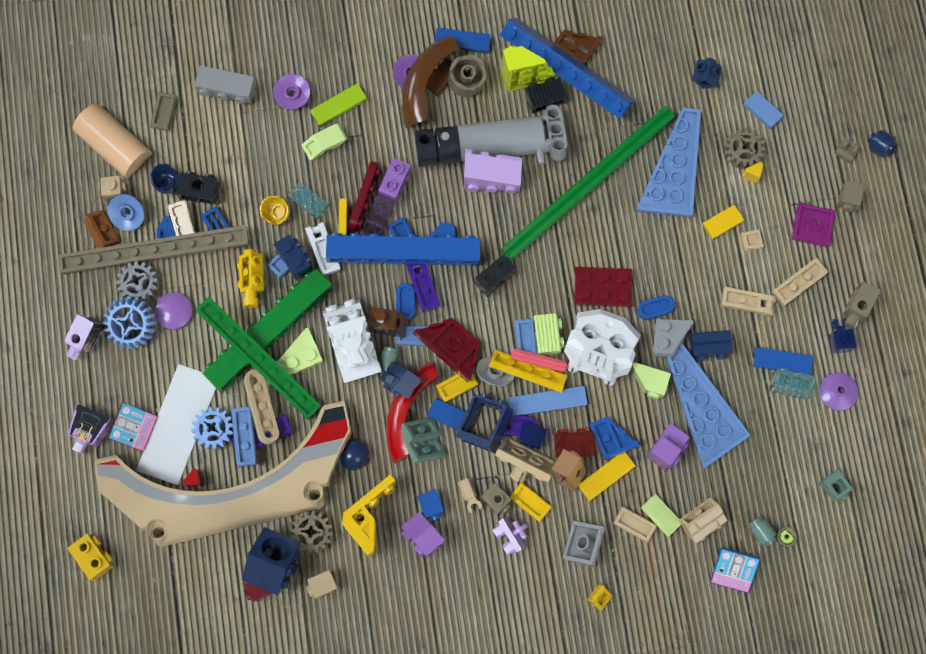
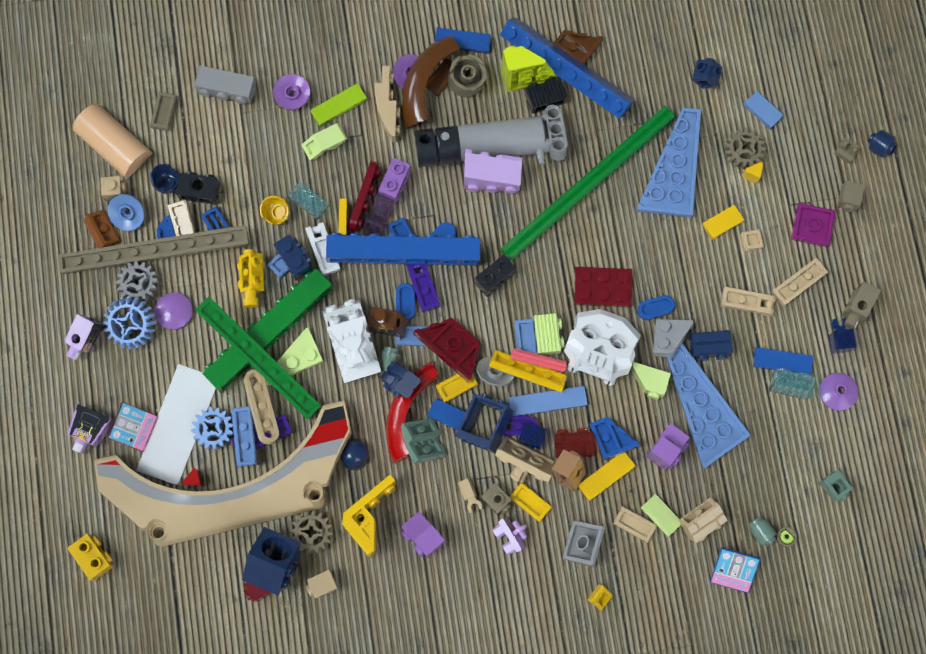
(386, 107): none -> tan slope
(431, 505): blue brick -> none

